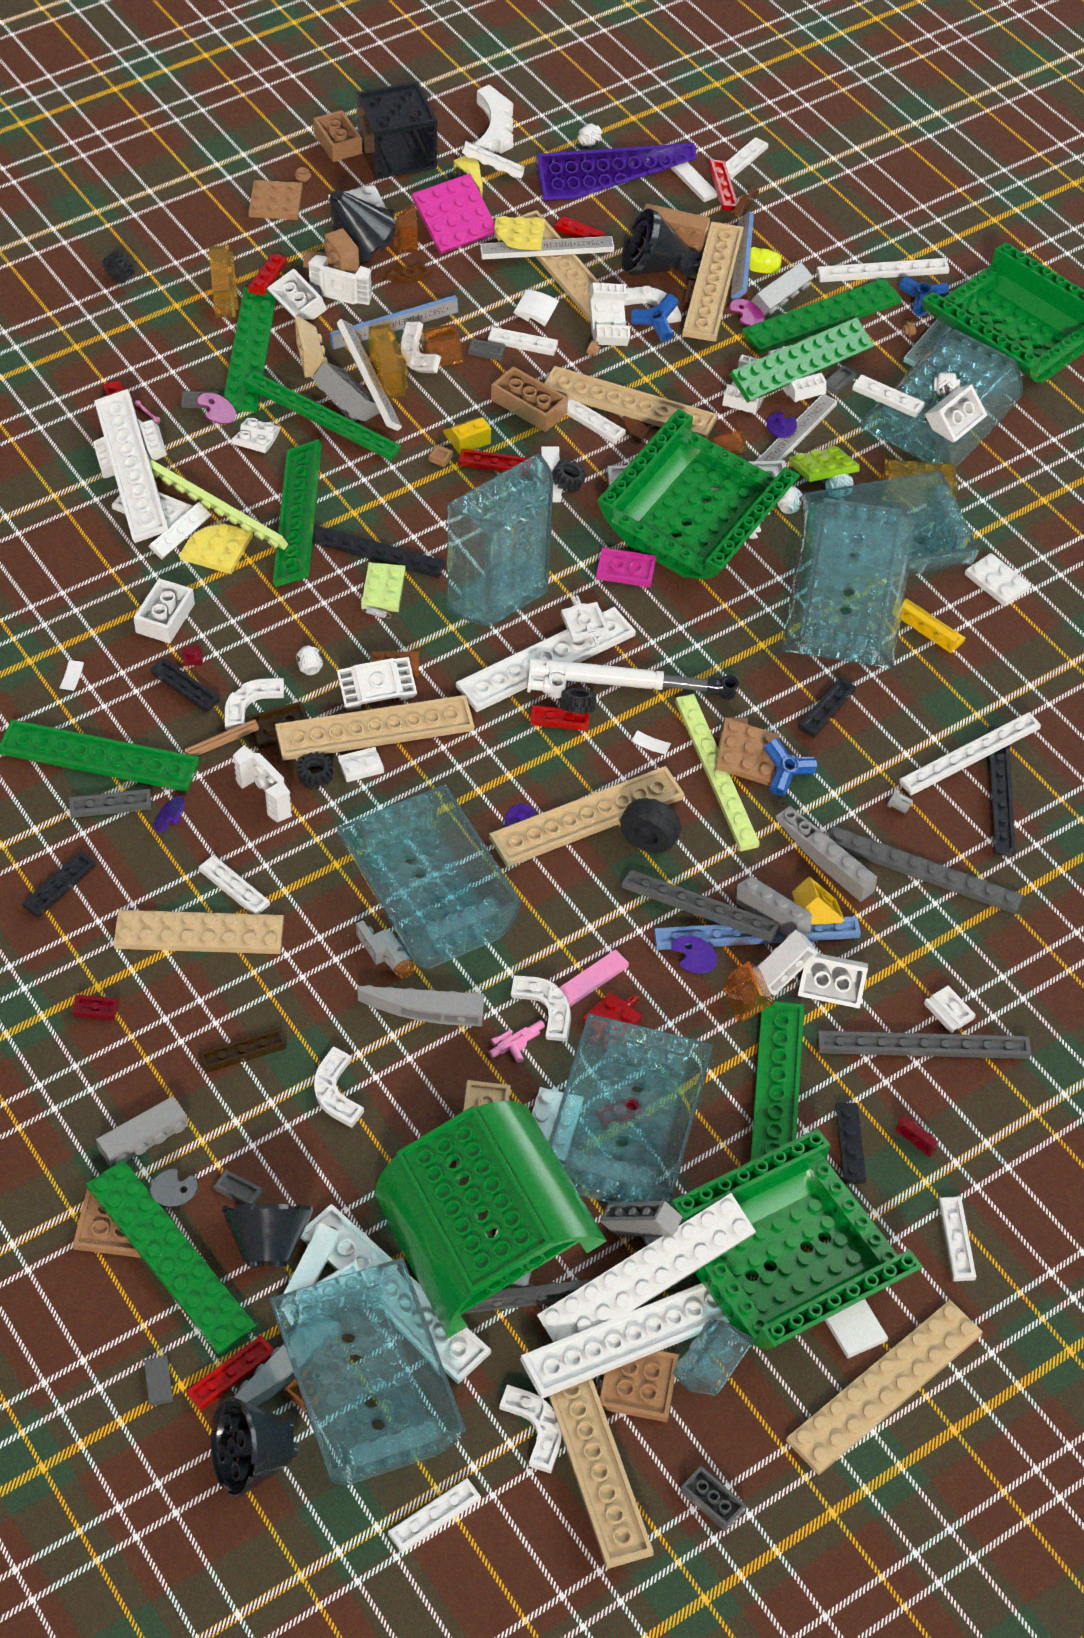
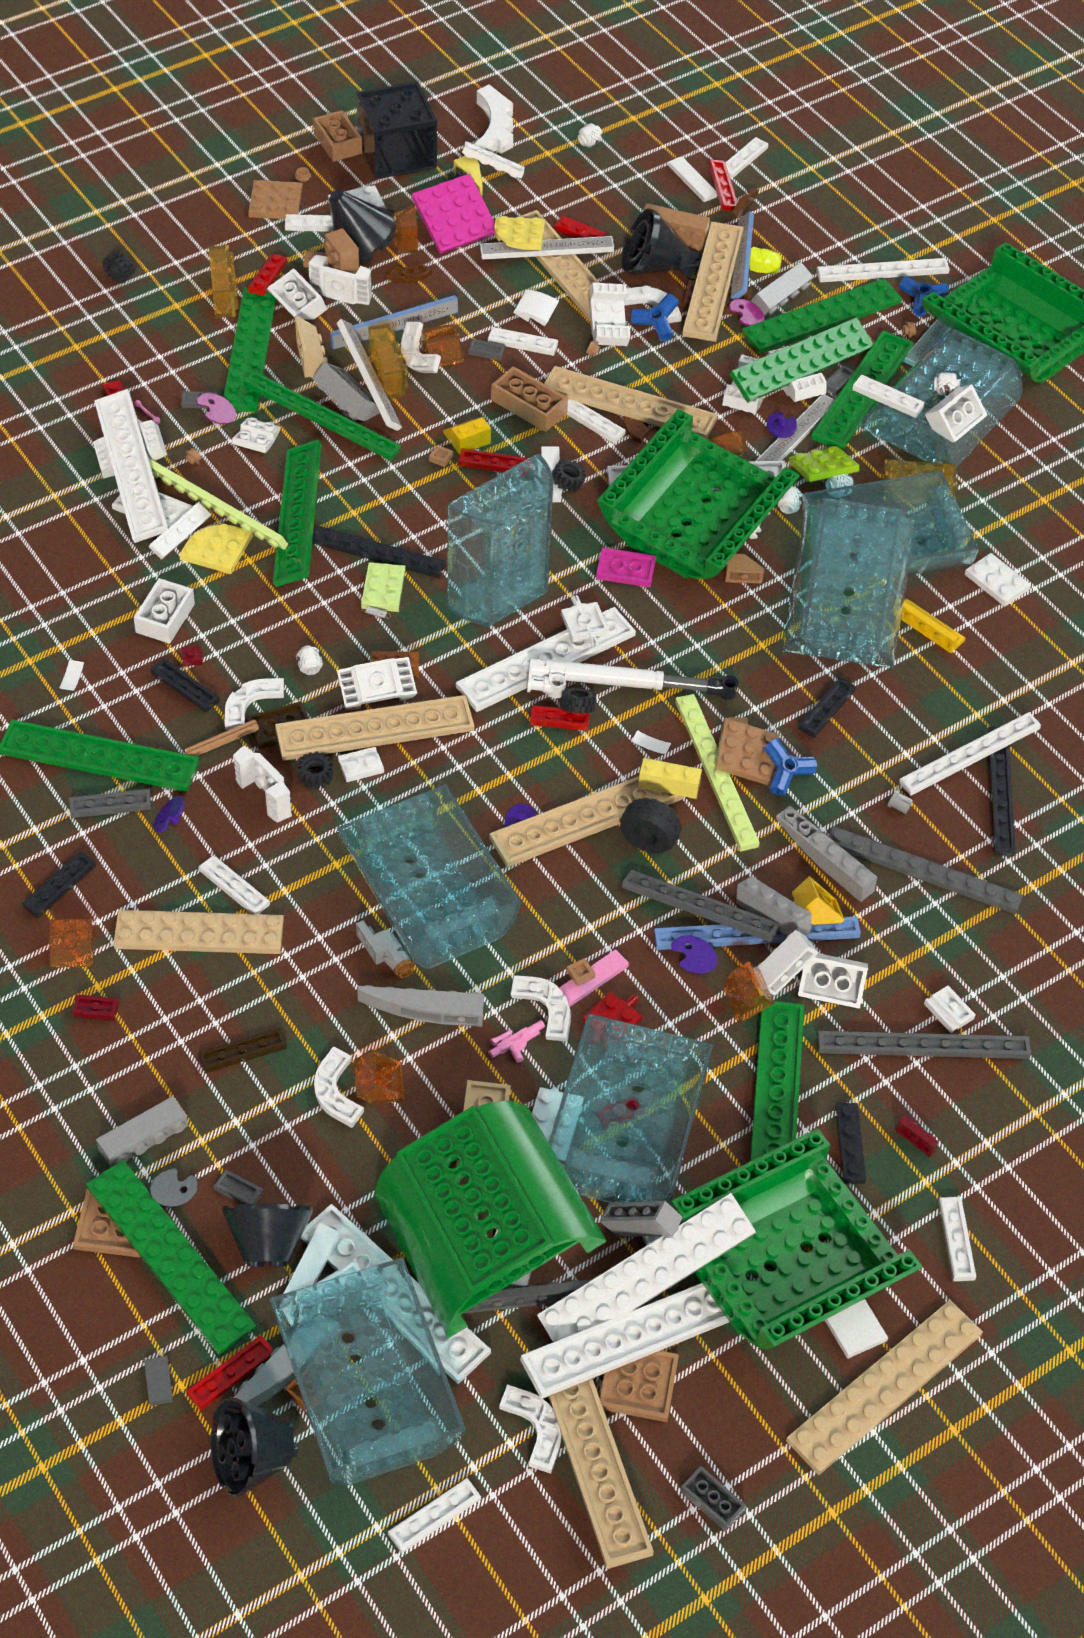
(71, 942): none -> clear orange slope
(193, 456): none -> medium nougat plate
(308, 223): none -> white plate
(378, 1078): none -> clear orange slope
(580, 972): none -> medium nougat plate
(589, 171): dark purple wedge -> none
(669, 778): none -> light yellow brick
(712, 1357): clear light blue slope -> none
(743, 570): none -> medium nougat slope
(850, 406): none -> green plate

